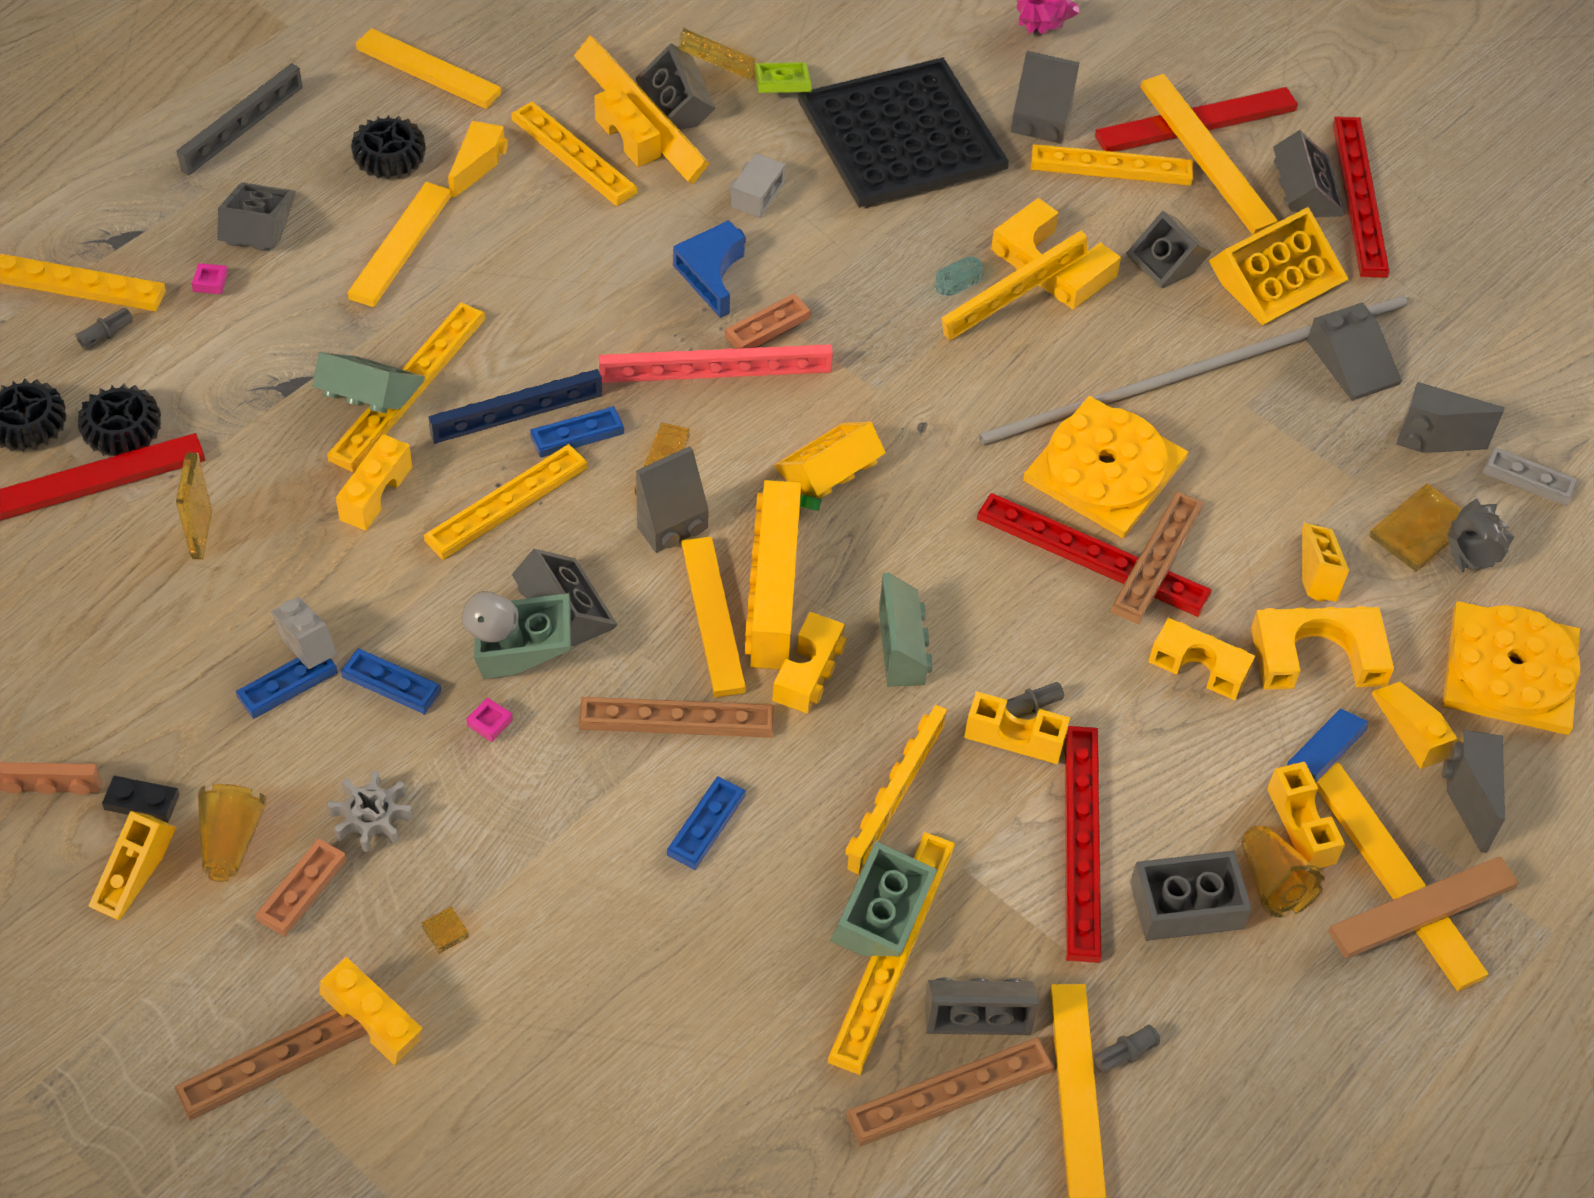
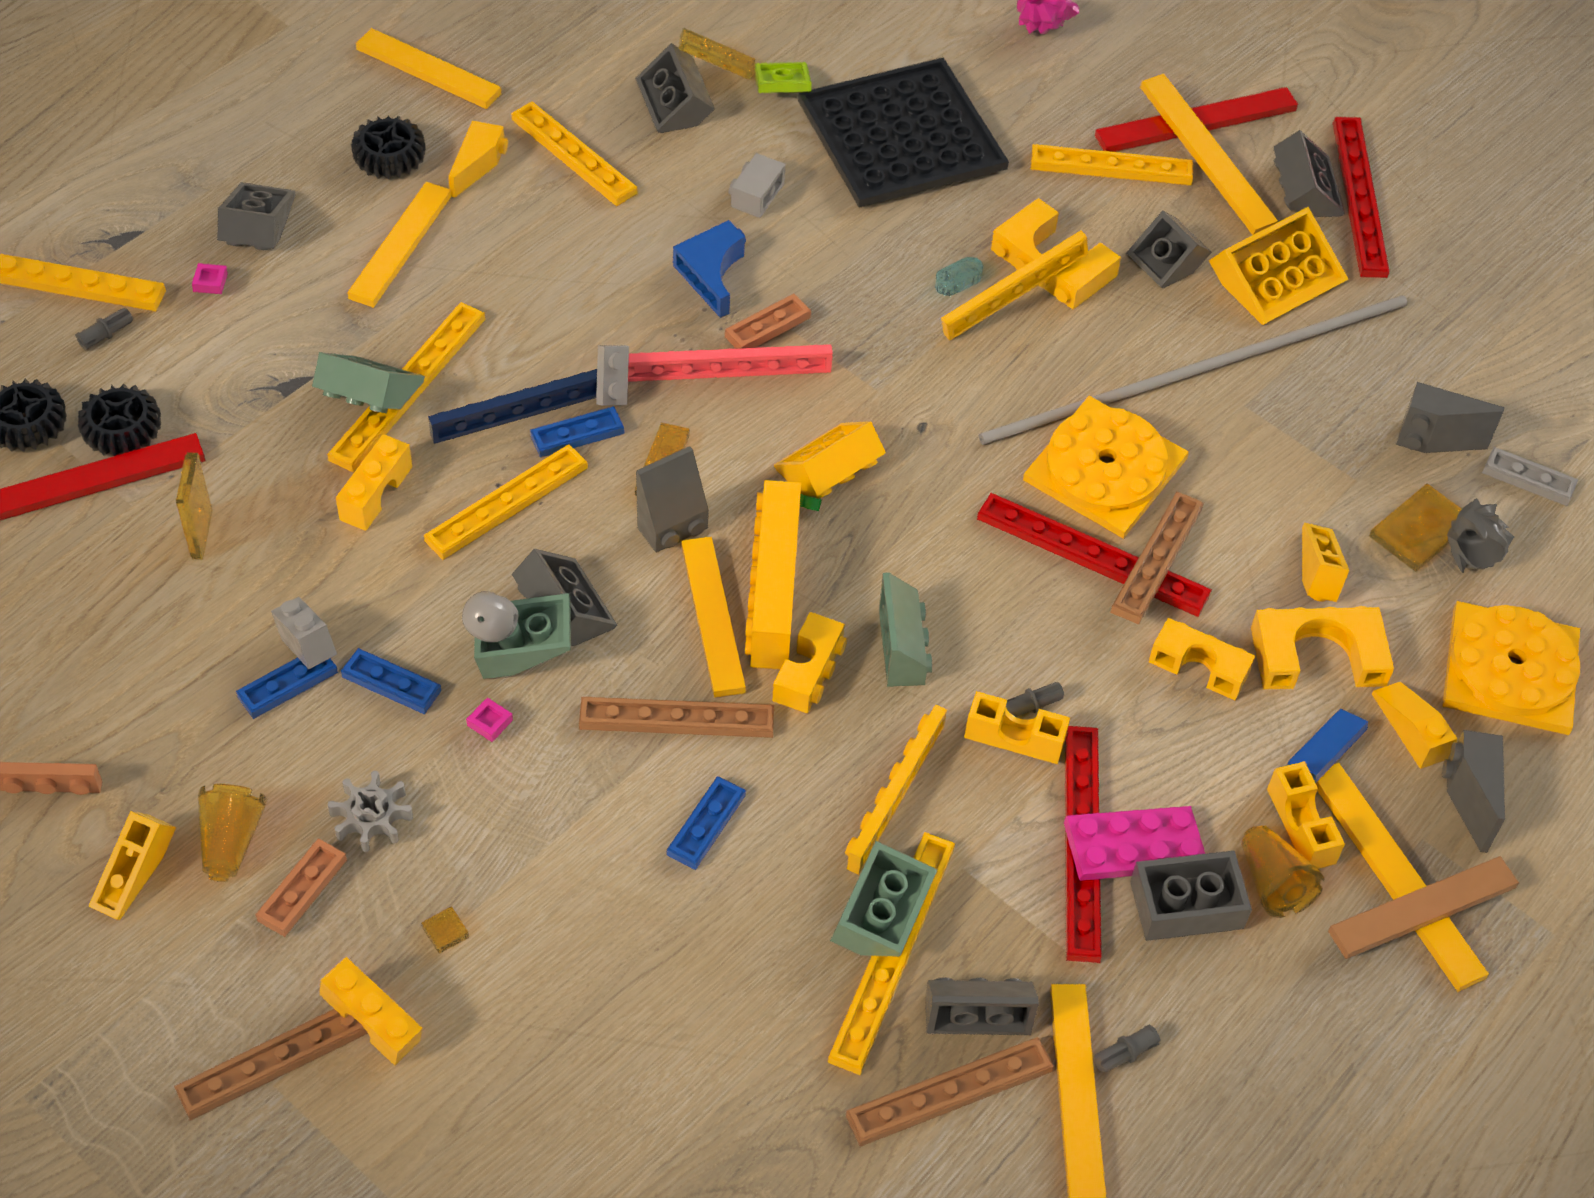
(140, 797): black plate -> none
(239, 119): dark grey plate -> none
(612, 375): none -> light grey plate
(639, 136): yellow arch -> none
(674, 144): yellow tile -> none
(1045, 97): dark grey slope -> none
(1114, 841): none -> dark pink plate
(1354, 351): dark grey slope -> none

